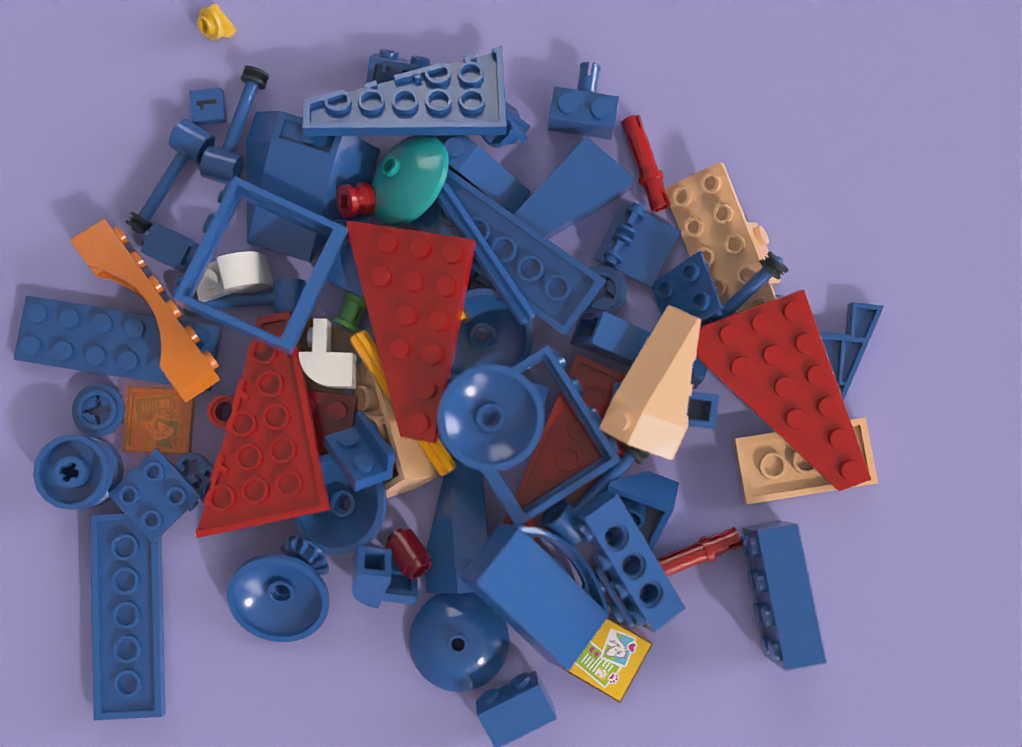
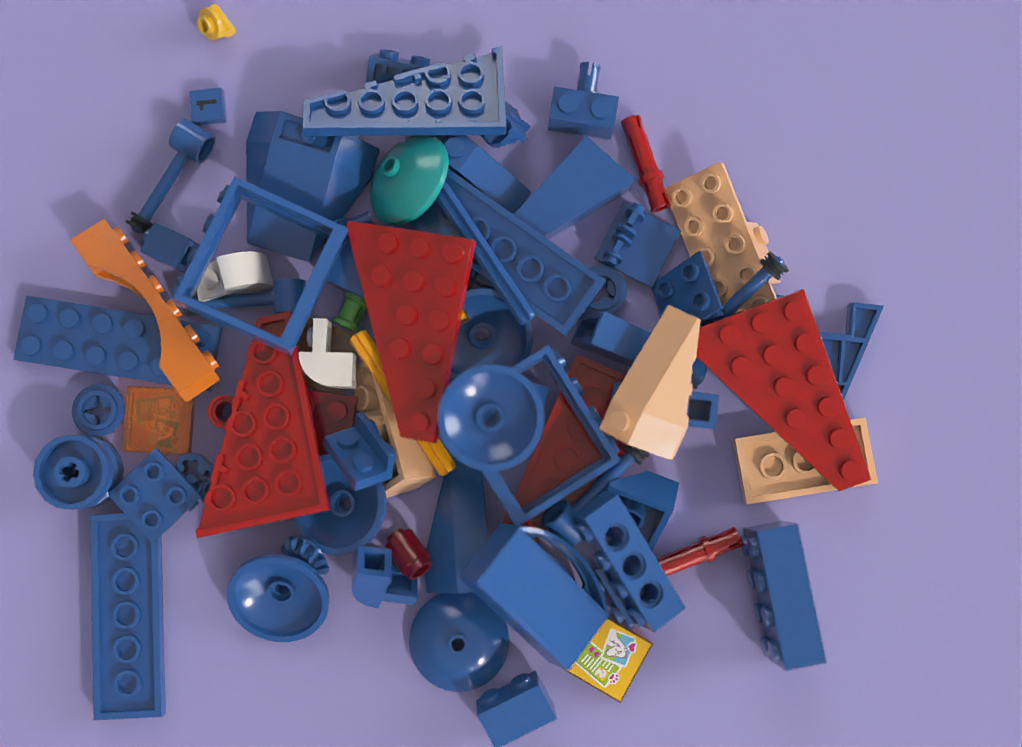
(222, 163): blue piece -> none
(355, 199): red wheel -> none

